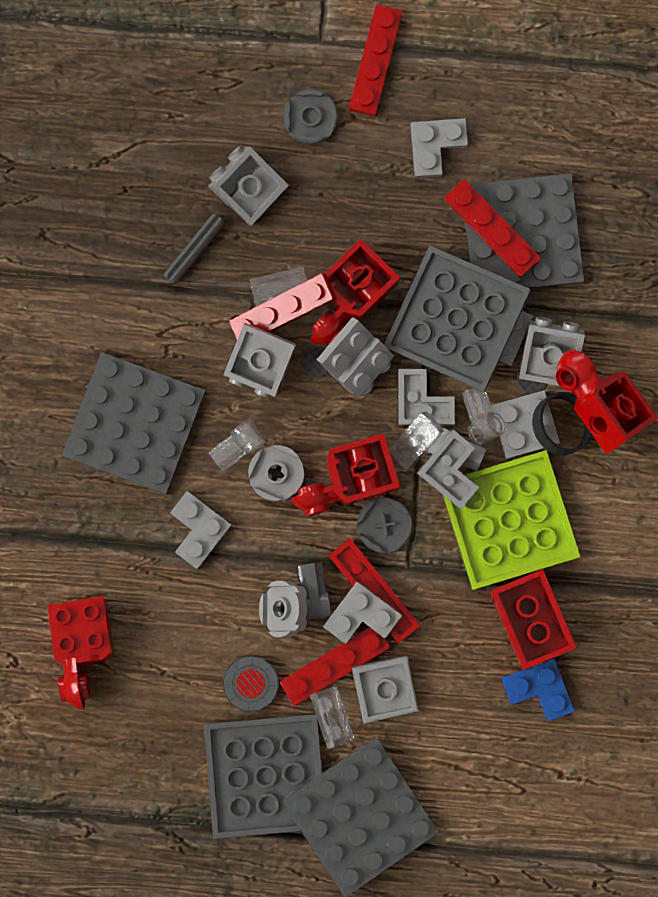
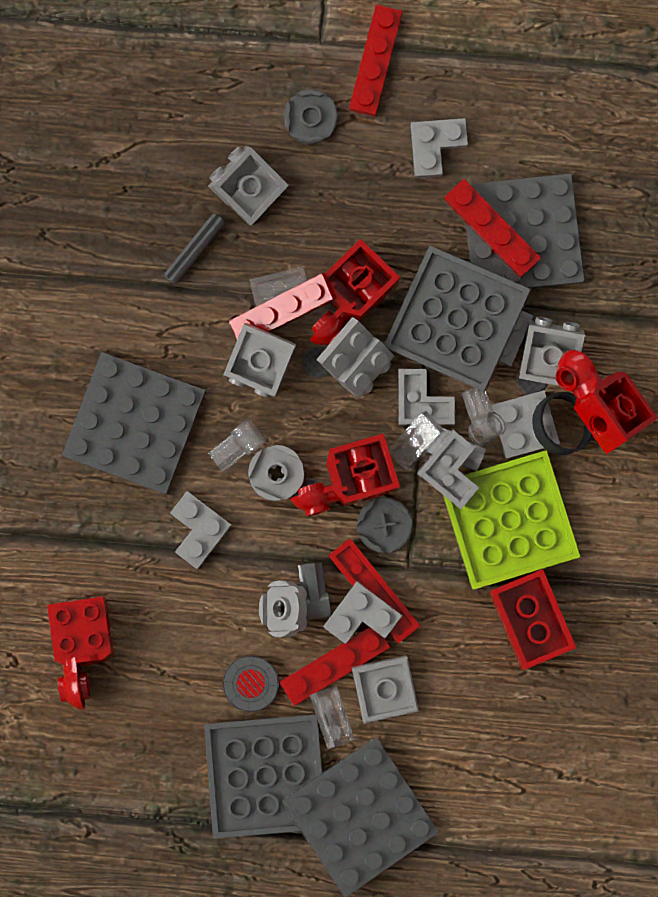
(544, 682): blue plate -> none

